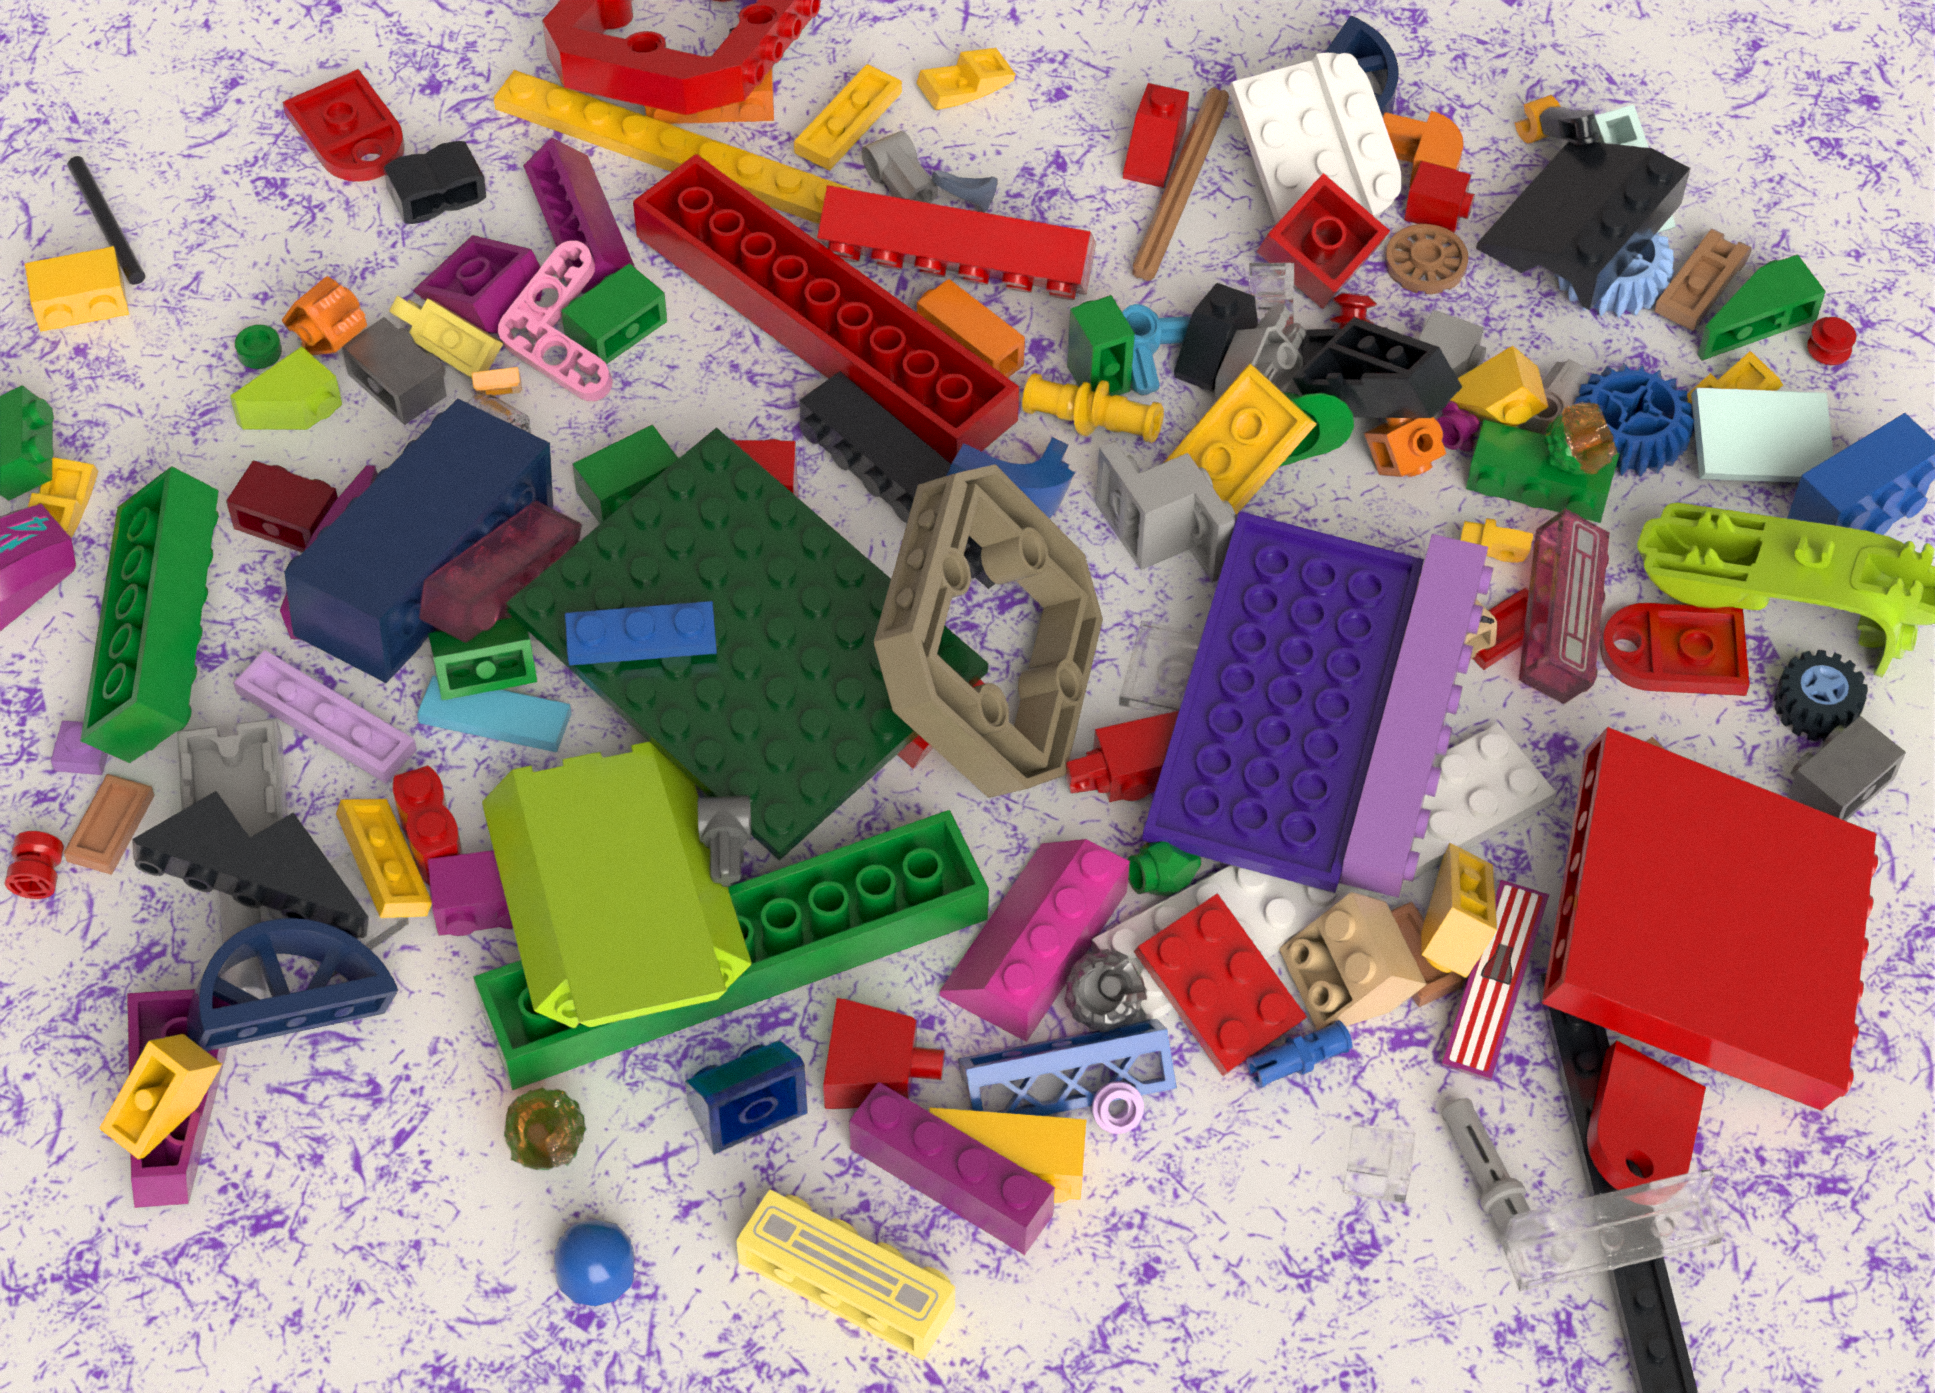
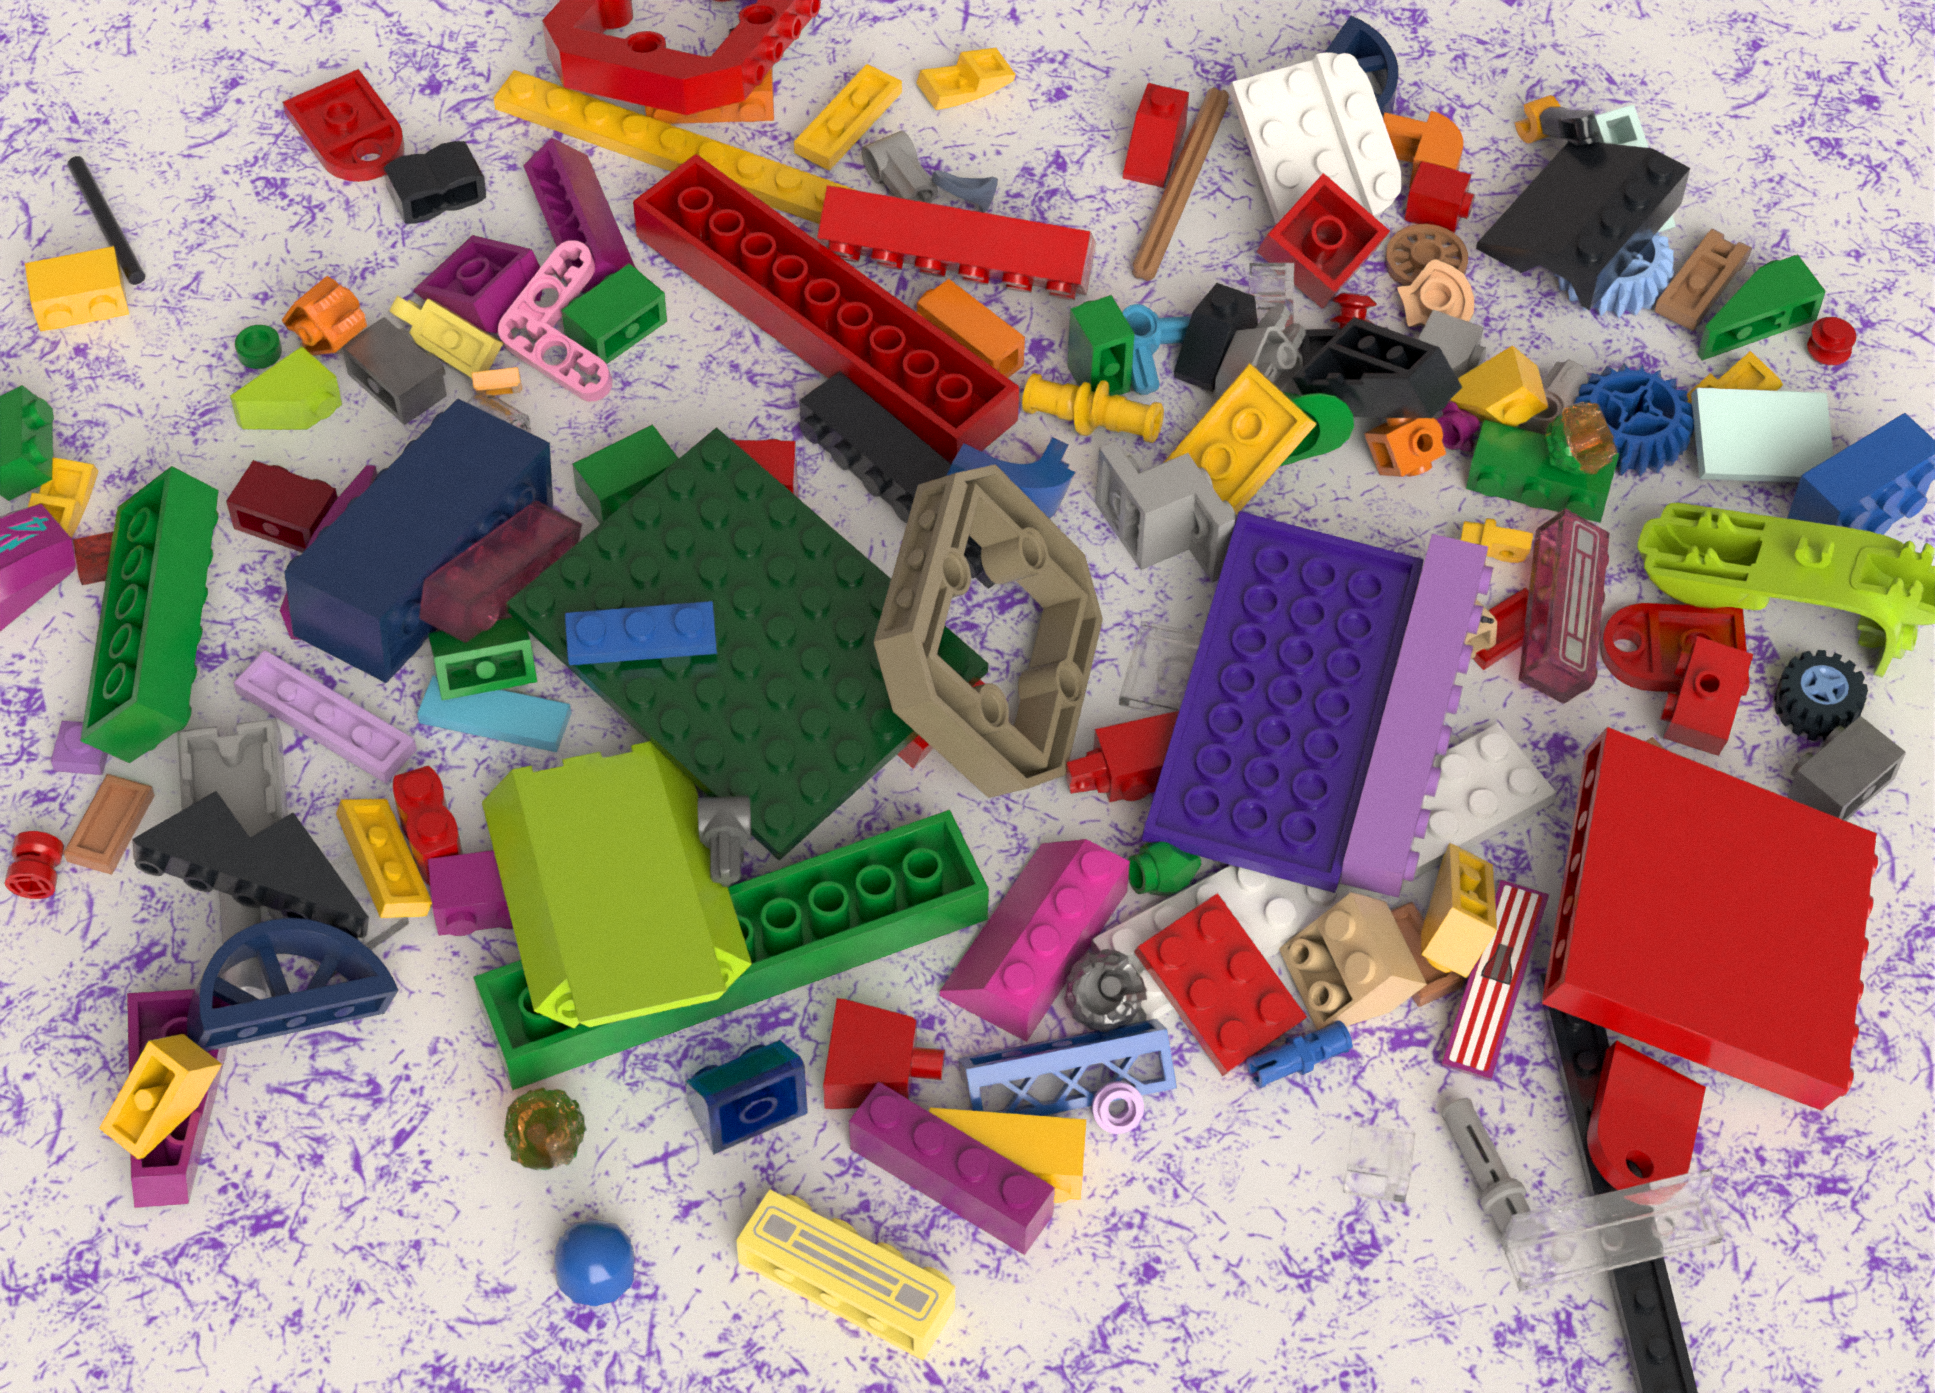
(93, 557): none -> clear red tile
(1438, 289): none -> light nougat animal
(1706, 696): none -> red brick

